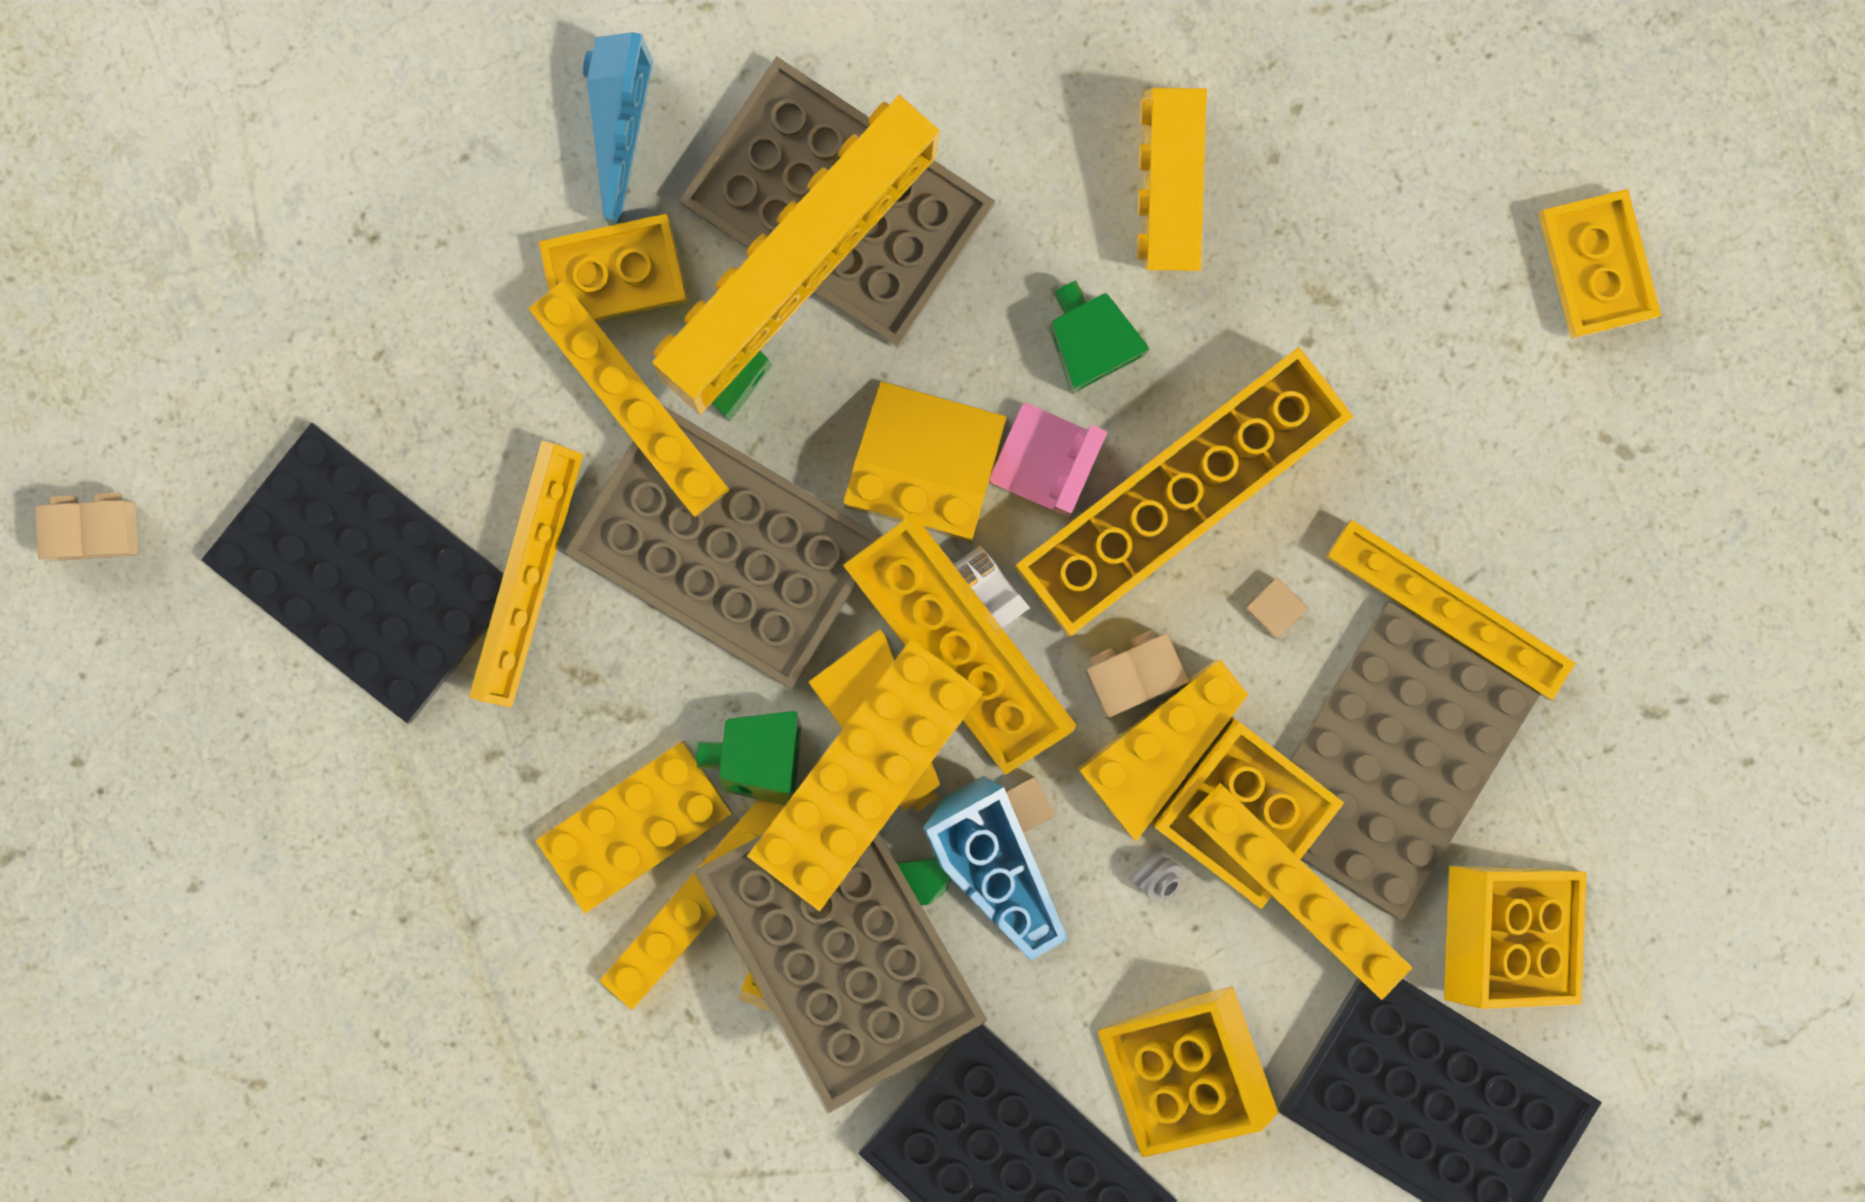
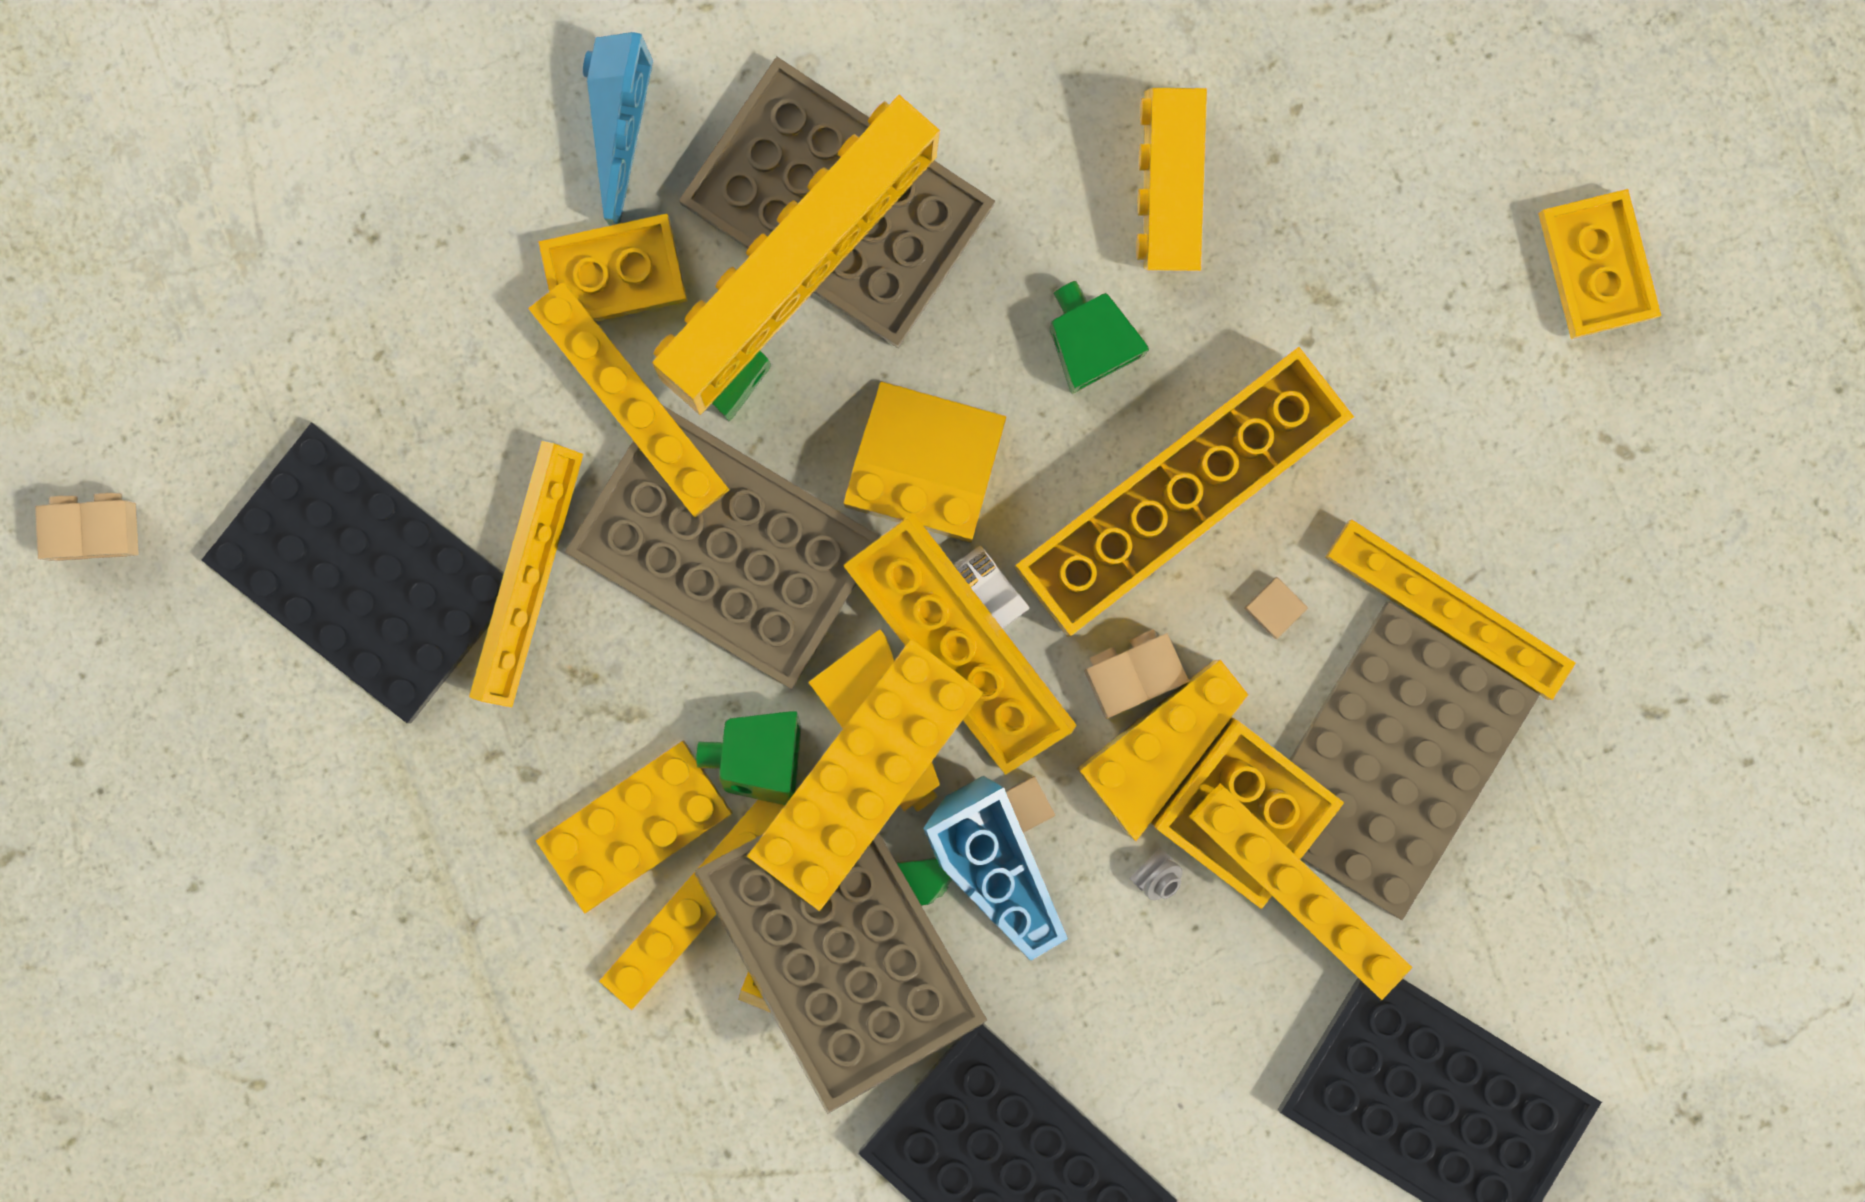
(1047, 459): bright pink bracket -> none
(1189, 1073): yellow slope -> none
(1514, 936): yellow slope -> none

